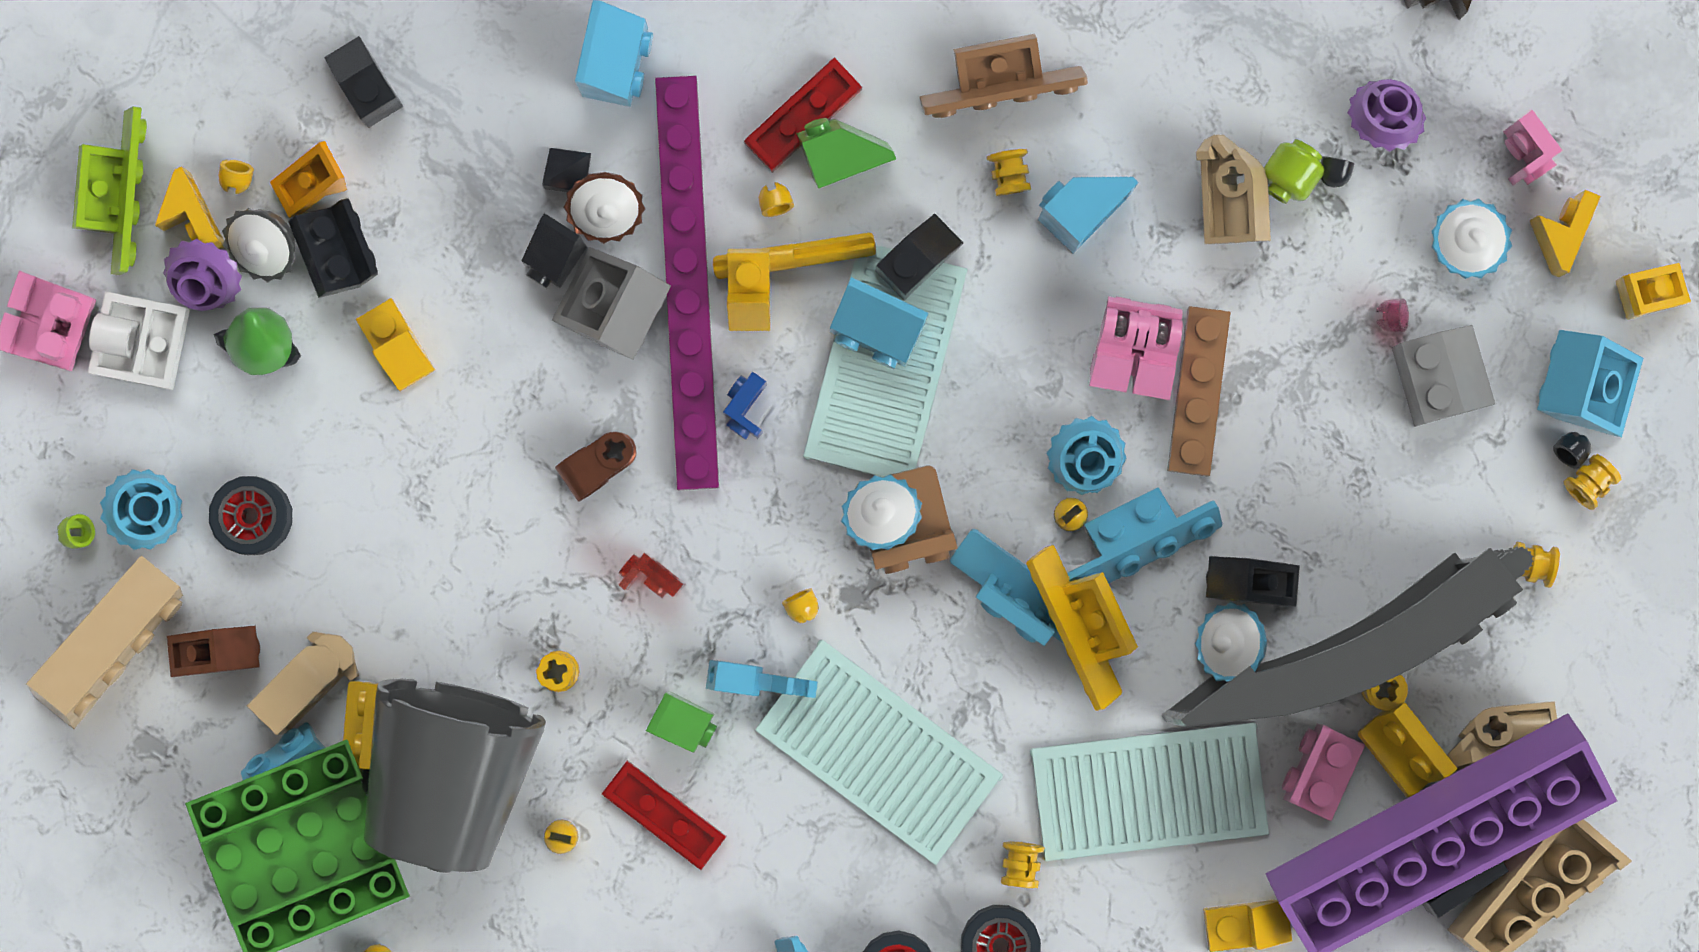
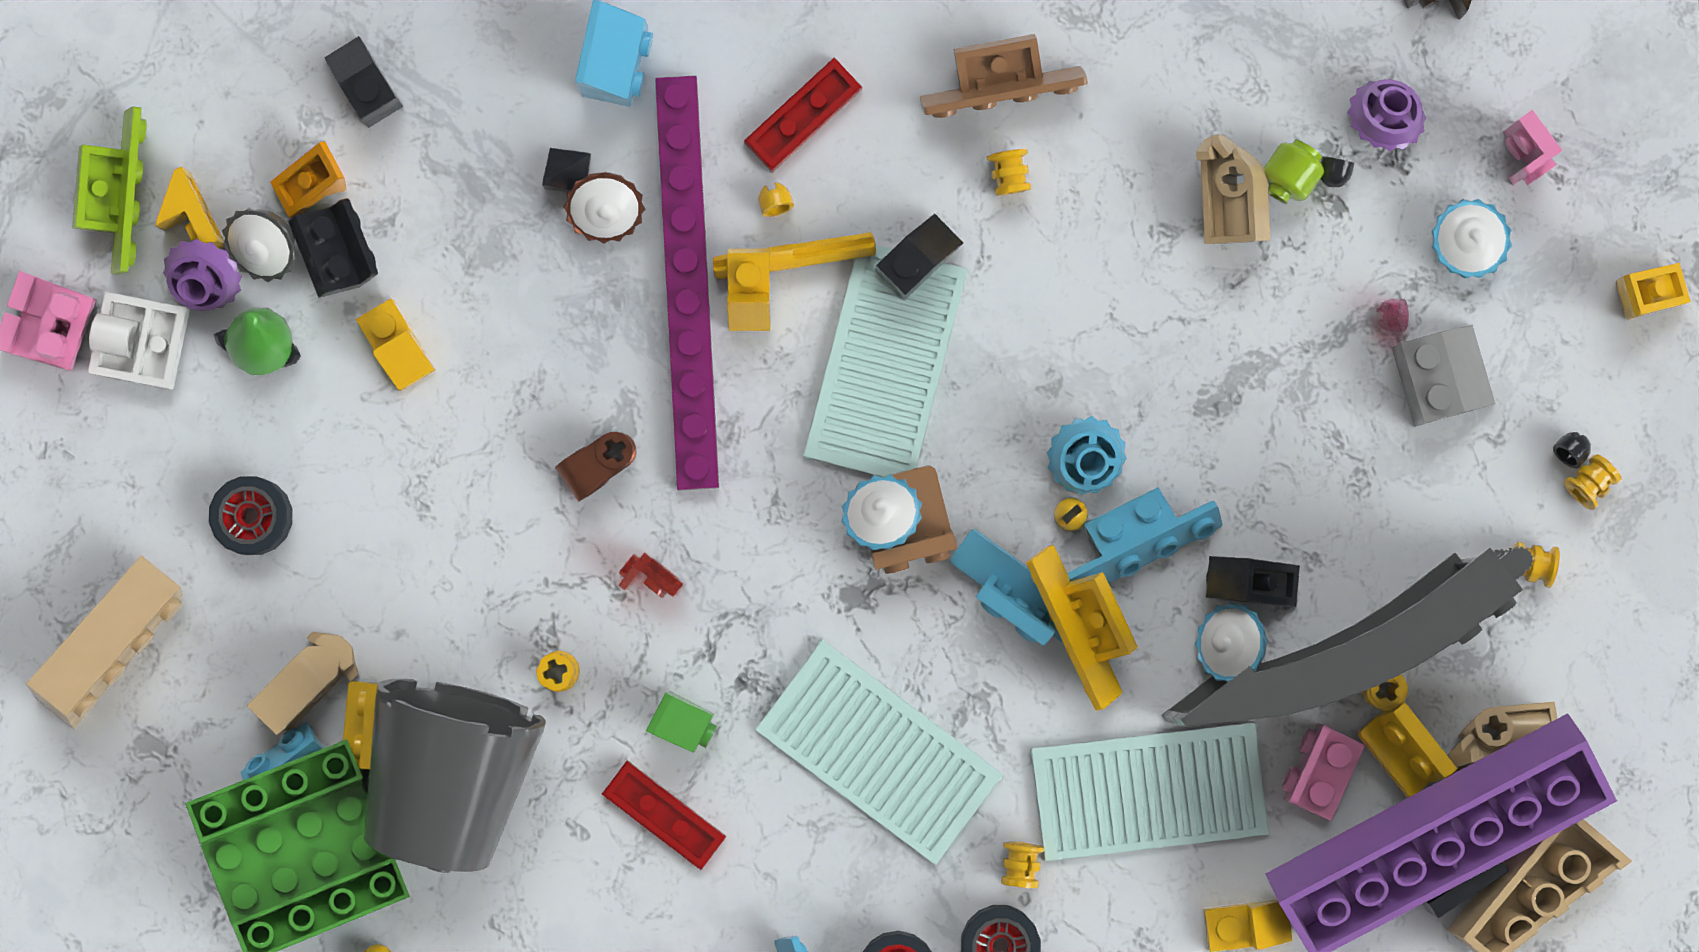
(73, 522): lime hinge -> none
(141, 509): medium azure piece -> none
(213, 651): copper slope -> none
(235, 175): yellow hinge -> none
(552, 252): black slope -> none
(565, 828): yellow hinge -> none
(611, 302): light grey slope -> none
(743, 395): blue bracket -> none
(750, 680): medium azure piece -> none
(802, 606): yellow hinge -> none
(840, 150): bright green slope -> none
(877, 324): medium azure slope -> none
(1082, 206): medium azure slope -> none
(1137, 342): bright pink hips -> none
(1198, 391): medium nougat plate -> none
(1562, 242): yellow slope -> none
(1590, 382): medium azure slope -> none

